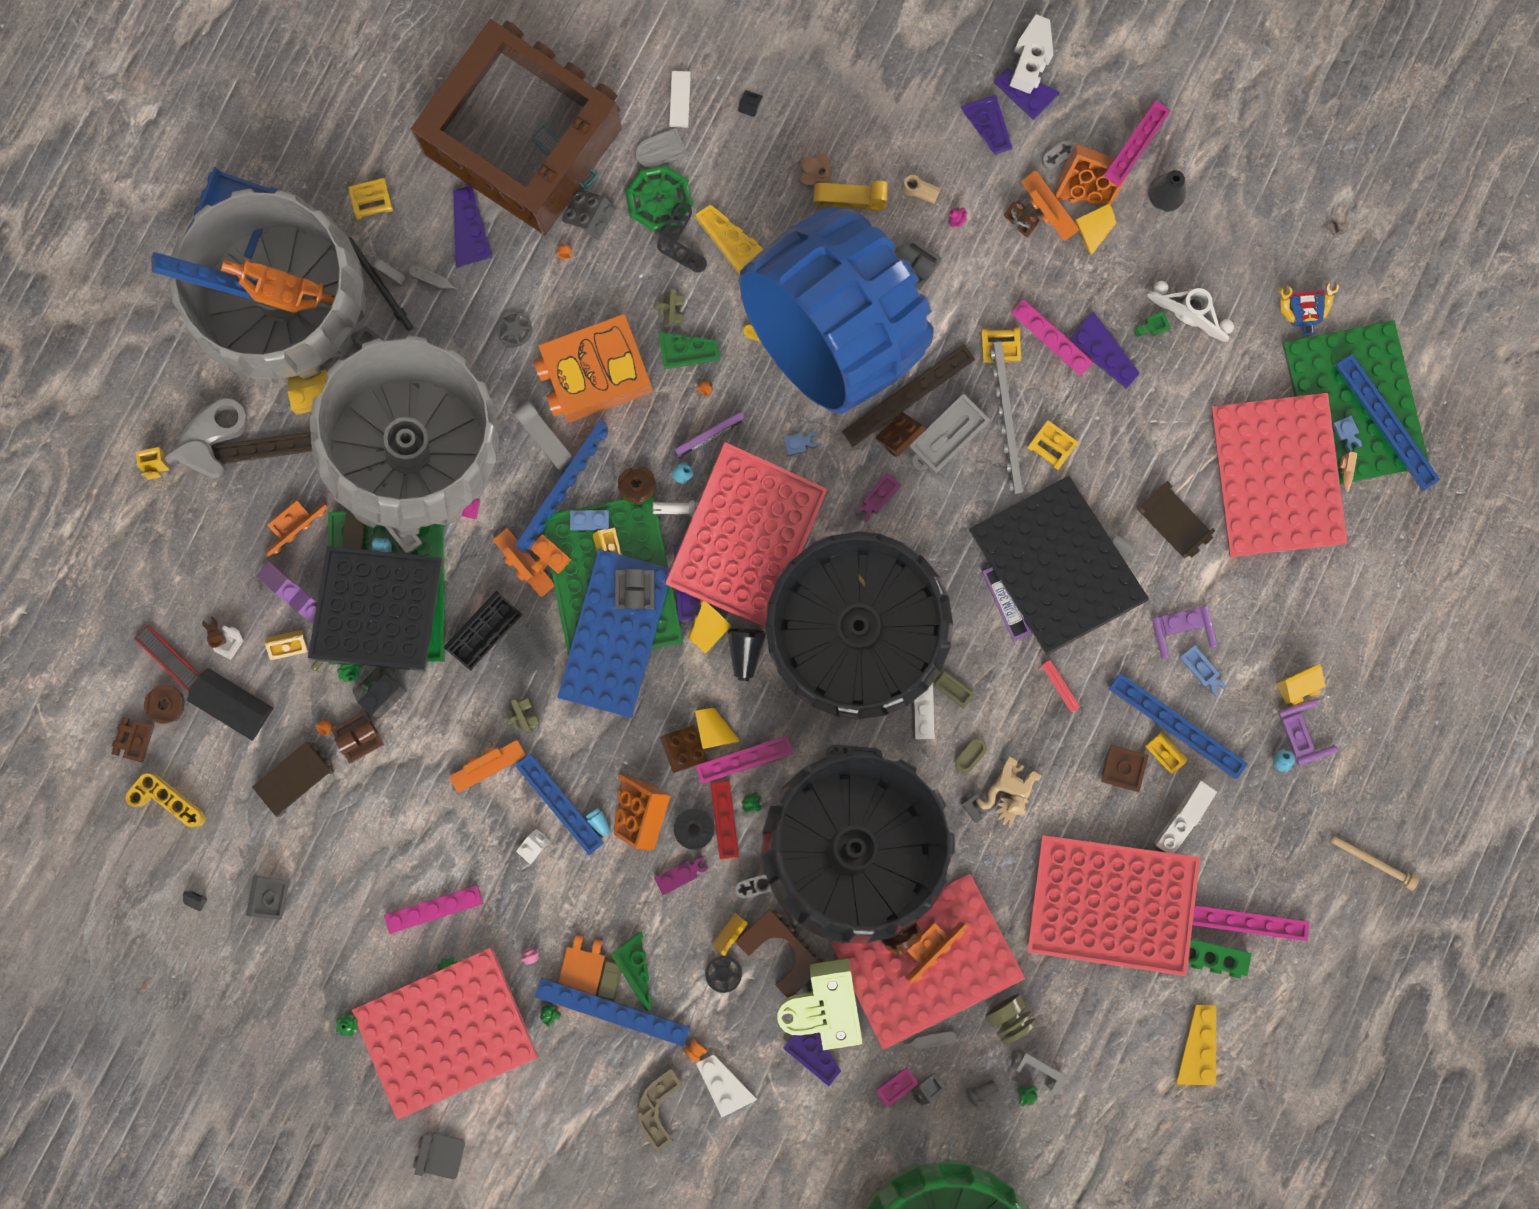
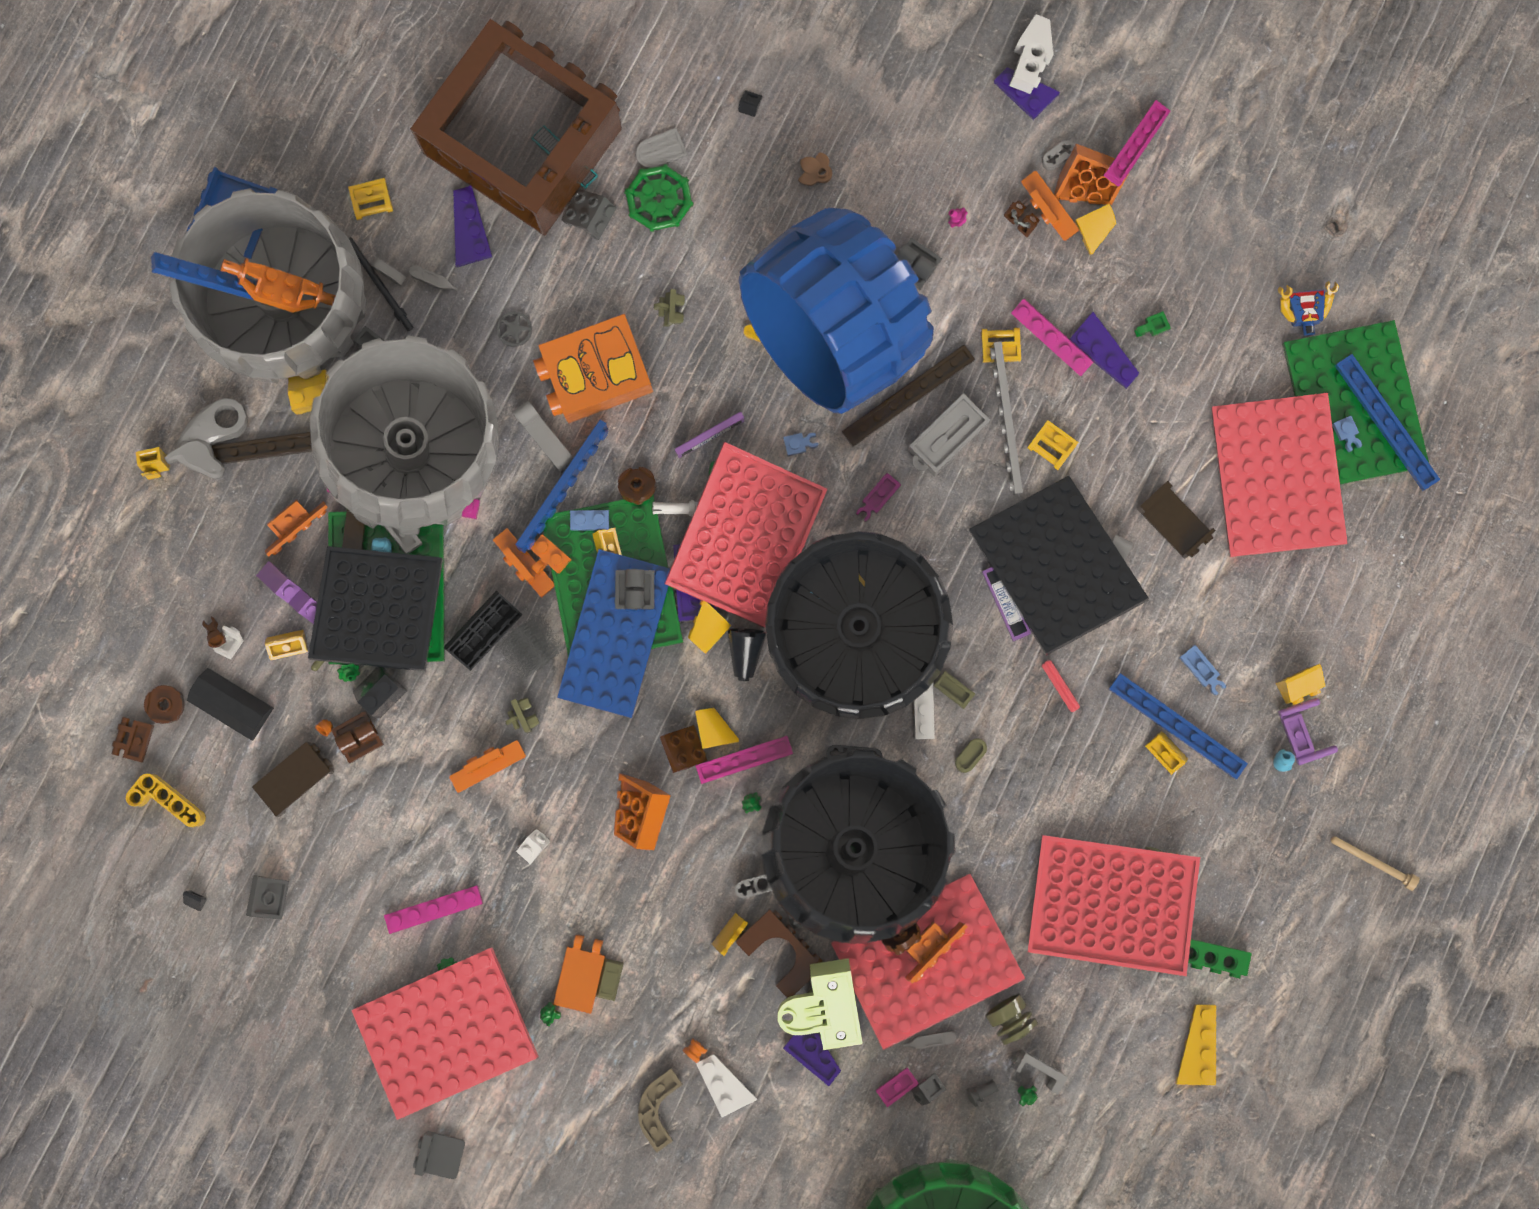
(167, 657): tile -> none
(346, 1025): green plant -> none
(530, 955): bright pink plate -> none
(559, 804): blue plate -> none
(564, 252): orange hinge -> none
(598, 821): medium azure cone -> none
(612, 1011): blue plate -> none
(631, 962): green wing -> none
(673, 239): black beam -> none
(678, 876): magenta plate -> none
(680, 99): white tile -> none
(682, 472): medium azure piece -> none
(686, 351): green wing -> none
(689, 817): black wheel -> none
(705, 388): orange hinge -> none
(723, 974): black wheel -> none
(724, 819): red tile -> none
(730, 239): yellow wing -> none
(851, 196): yellow beam -> none
(900, 434): reddish brown plate -> none
(923, 189): tan piece -> none
(972, 810): dark grey bracket -> none
(989, 123): dark purple wing -> none
(1014, 786): tan animal -> none
(1124, 768): reddish brown plate -> none
(1168, 191): black cone -> none
(1182, 622): medium lavender plate -> none
(1186, 817): white brick -> none
(1188, 314): white piece -> none
(1251, 923): dark pink plate -> none
(1348, 466): light nougat plate -> none

